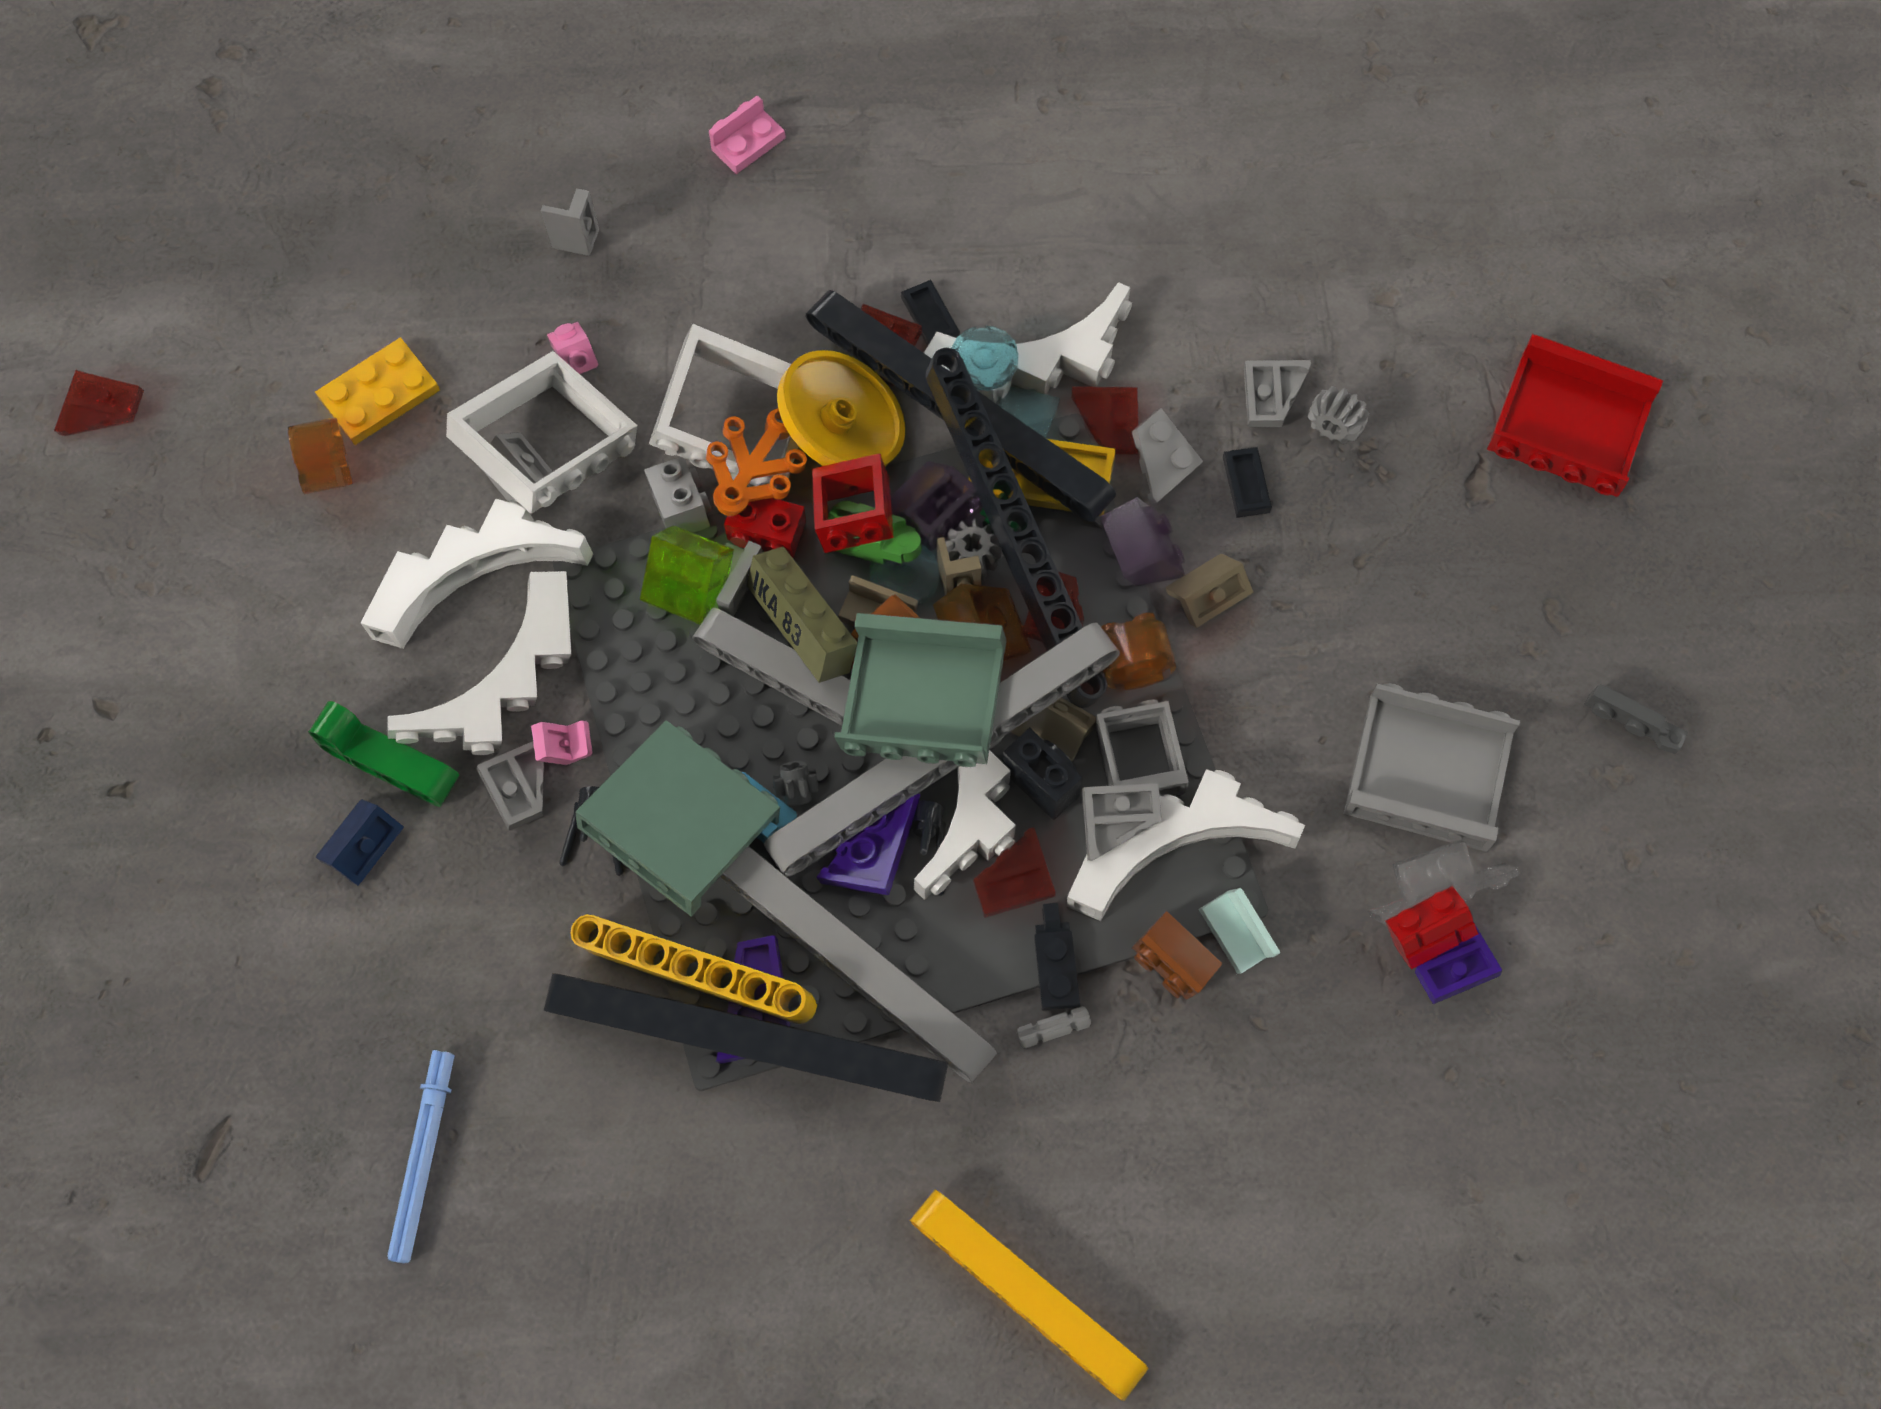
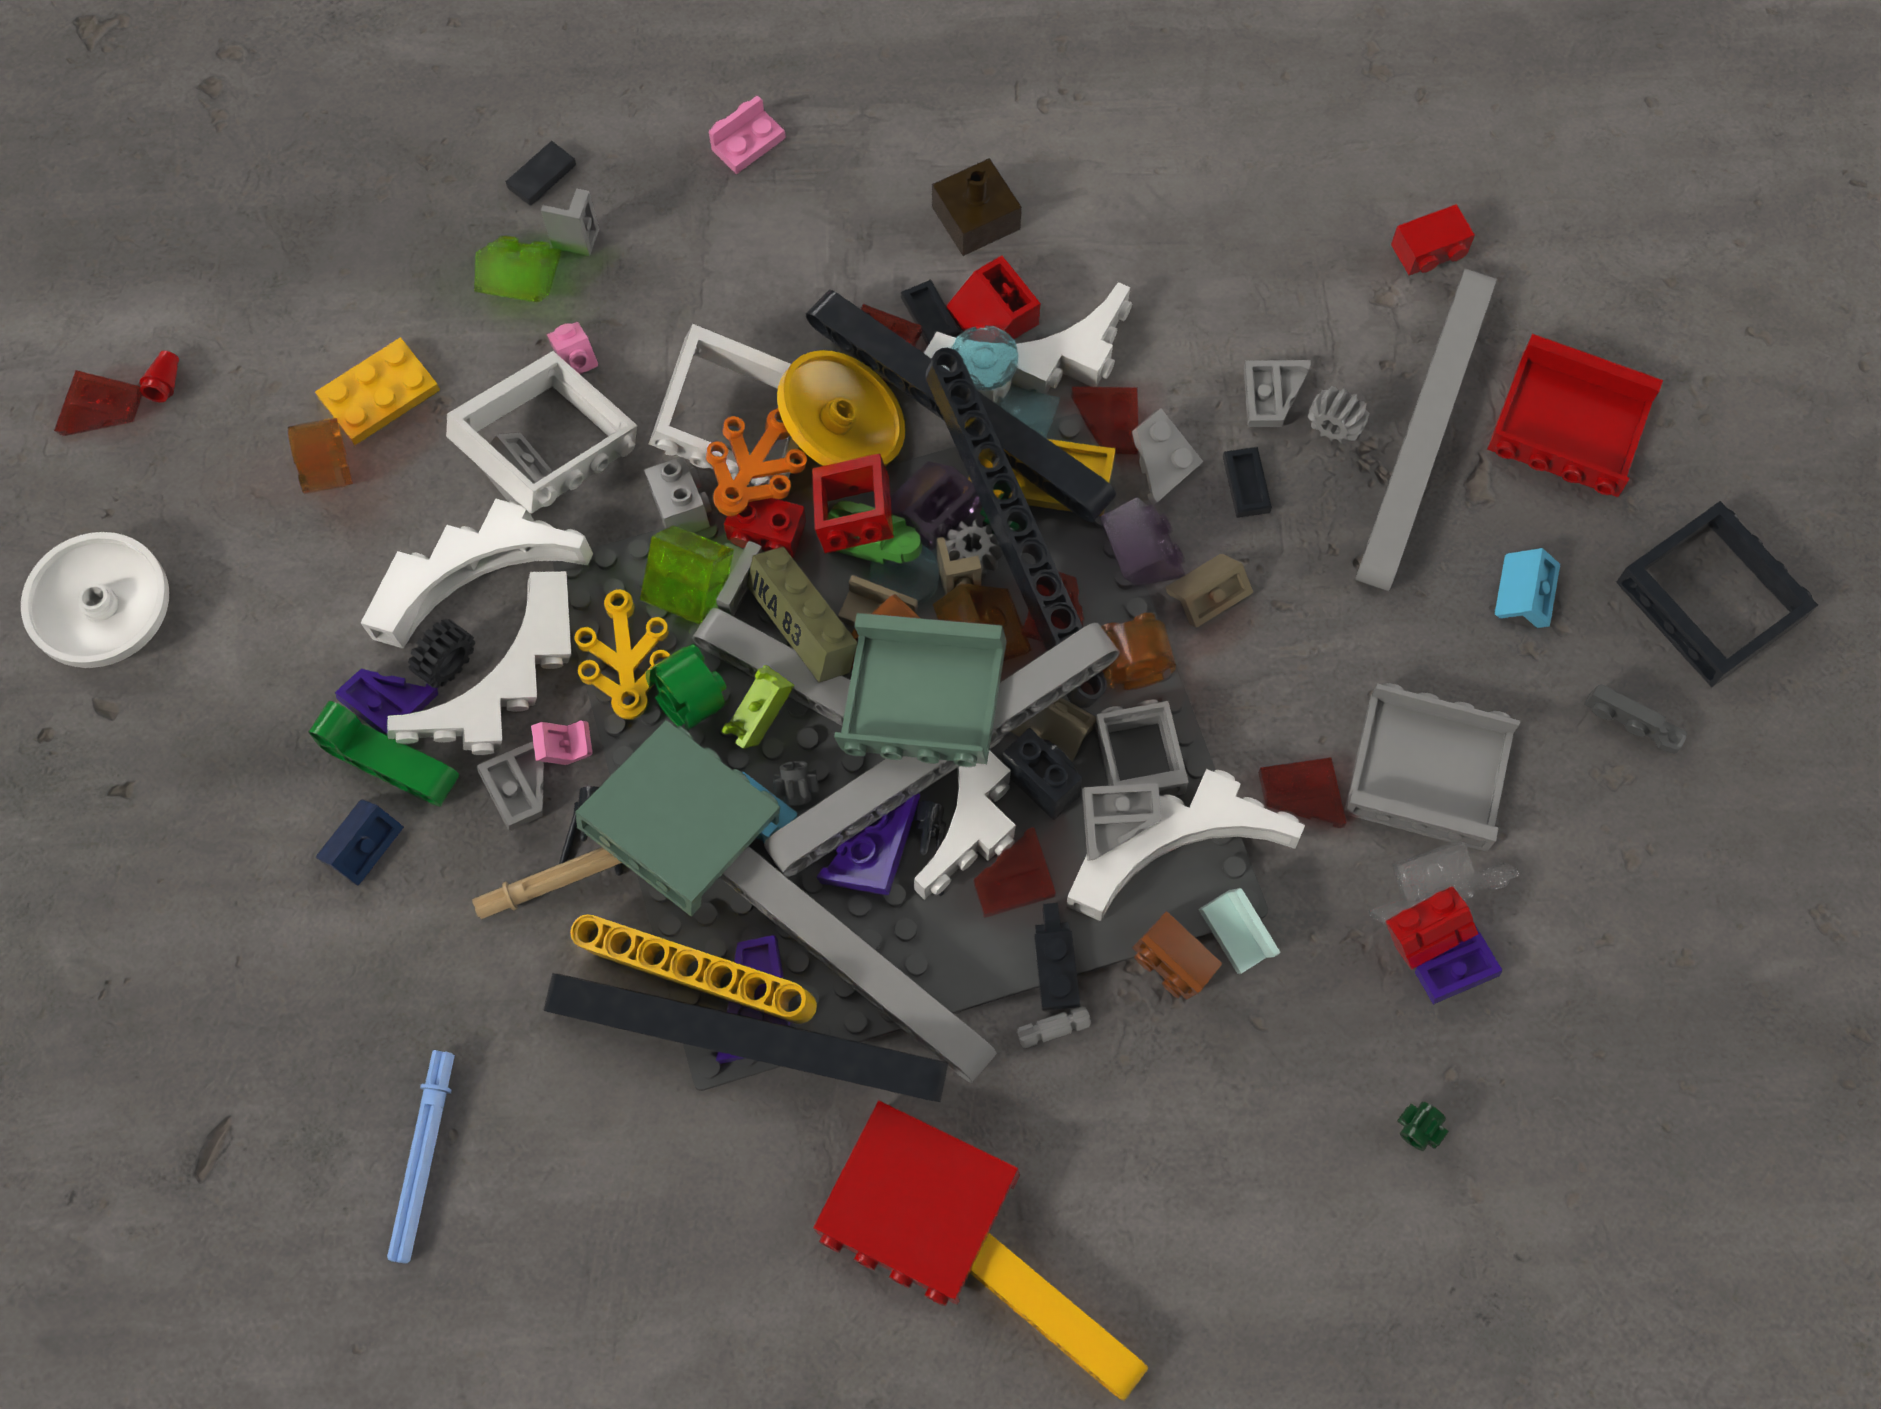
(95, 599): none -> white dish
(160, 378): none -> red cone
(379, 696): none -> dark purple wing
(441, 653): none -> black tyre
(516, 269): none -> clear neon green slope
(540, 173): none -> black tile
(543, 882): none -> tan axle
(625, 659): none -> yellow plant
(687, 687): none -> green brick
(759, 707): none -> lime hinge
(915, 1203): none -> red panel
(976, 206): none -> dark brown brick
(995, 298): none -> red slope
(1305, 789): none -> clear red wing
(1422, 1126): none -> dark green gear
(1425, 431): none -> light grey beam
(1432, 240): none -> red brick
(1528, 586): none -> medium azure panel
(1676, 623): none -> black window

